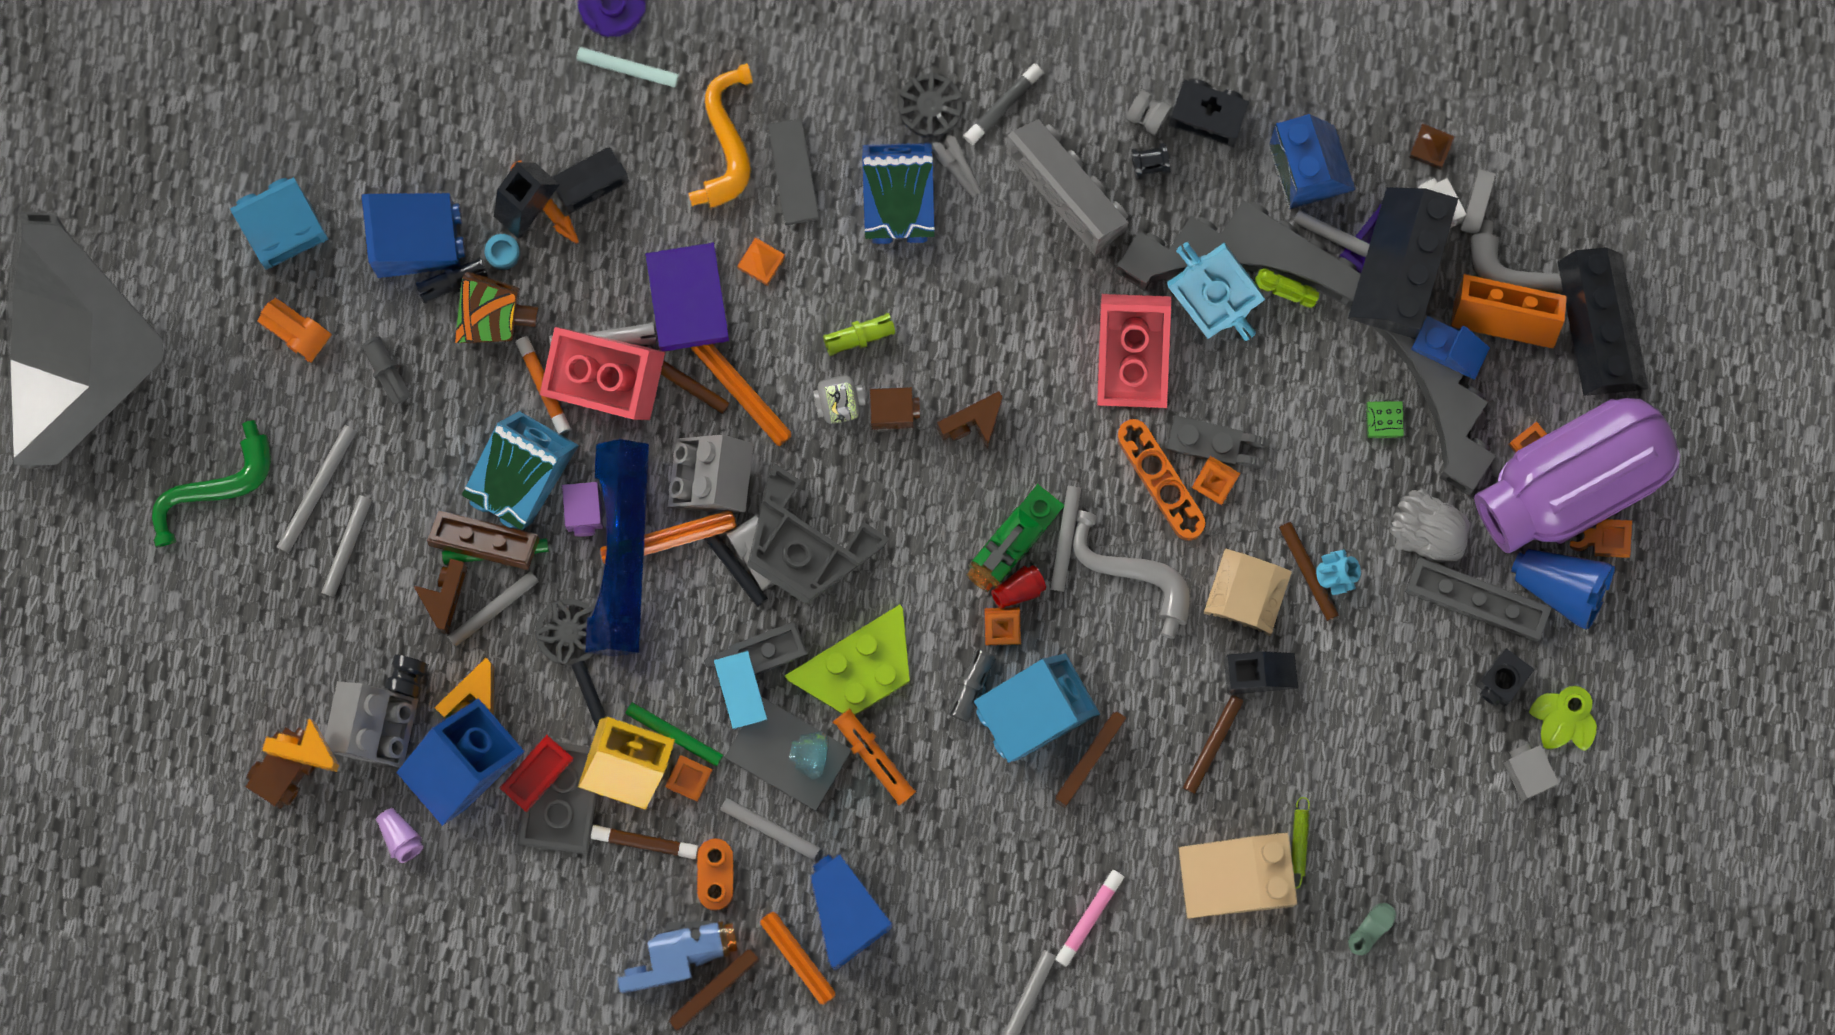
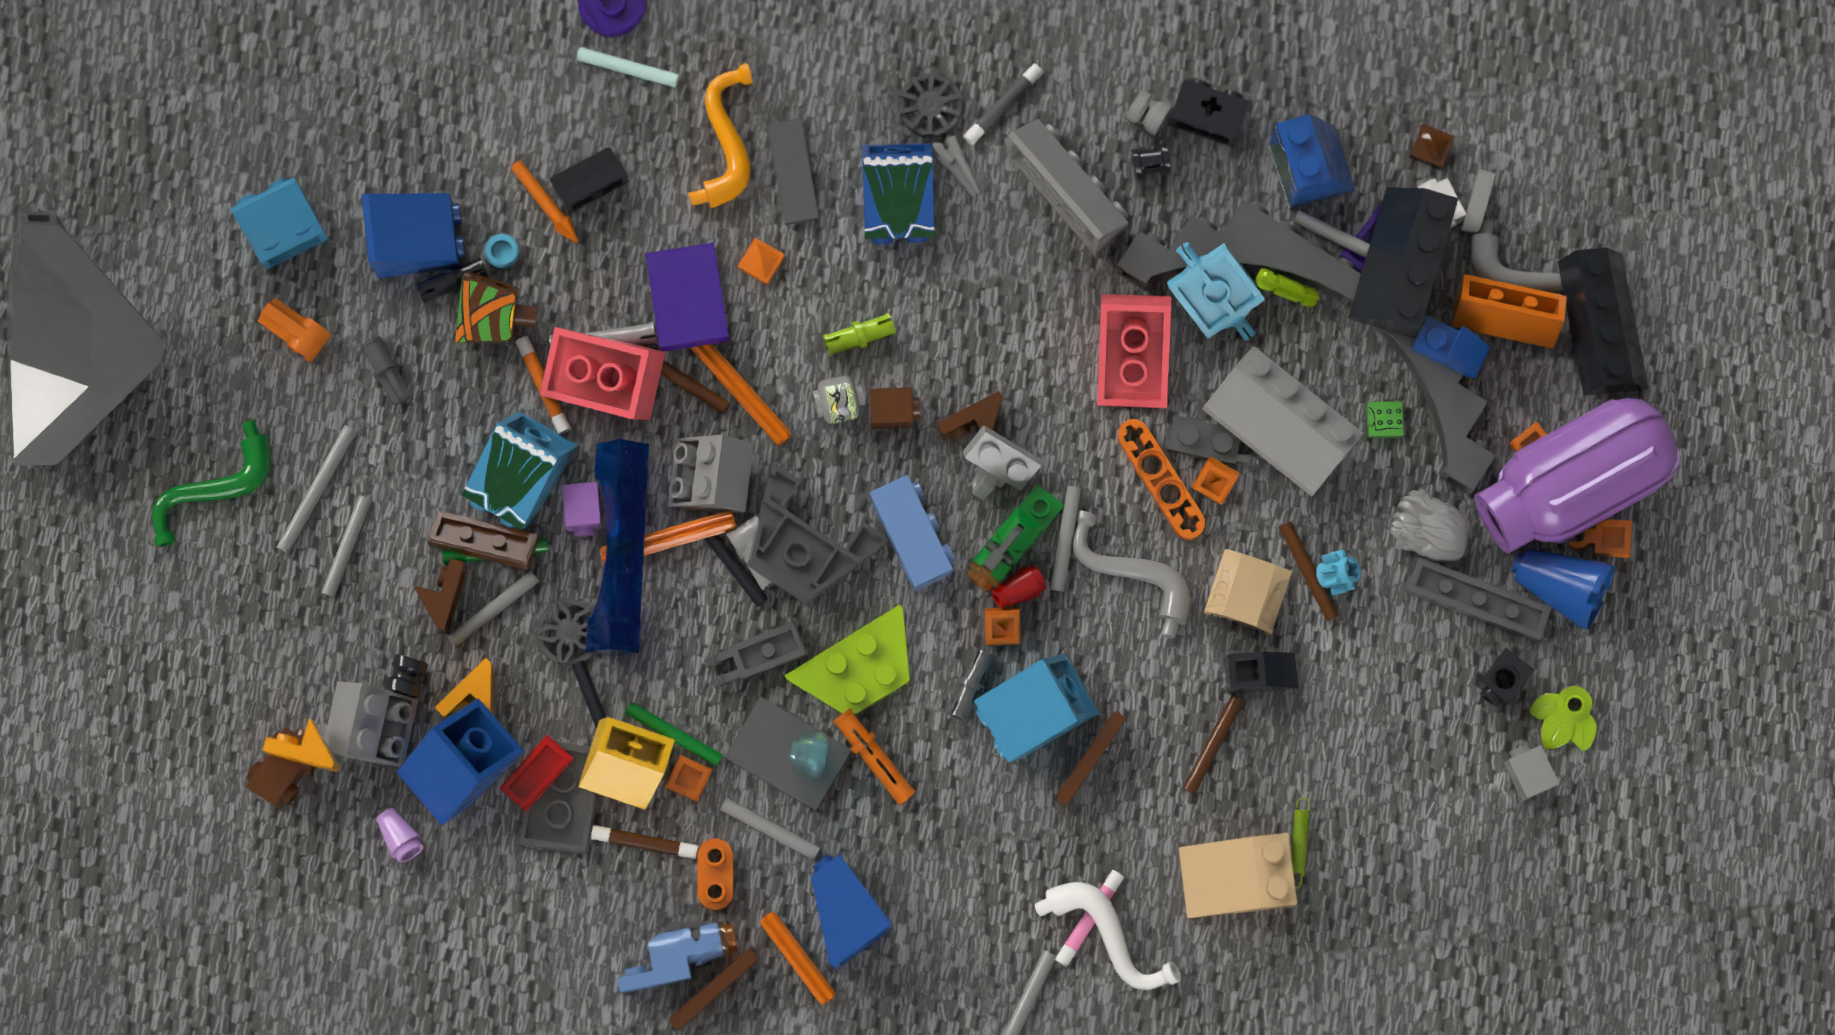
(523, 197): black slope -> none
(740, 689): medium azure slope -> none
(912, 532): none -> medium blue brick
(998, 462): none -> light grey hinge
(1091, 899): none -> white animal
(1282, 421): none -> light grey slope
(1372, 928): sand green piece -> none

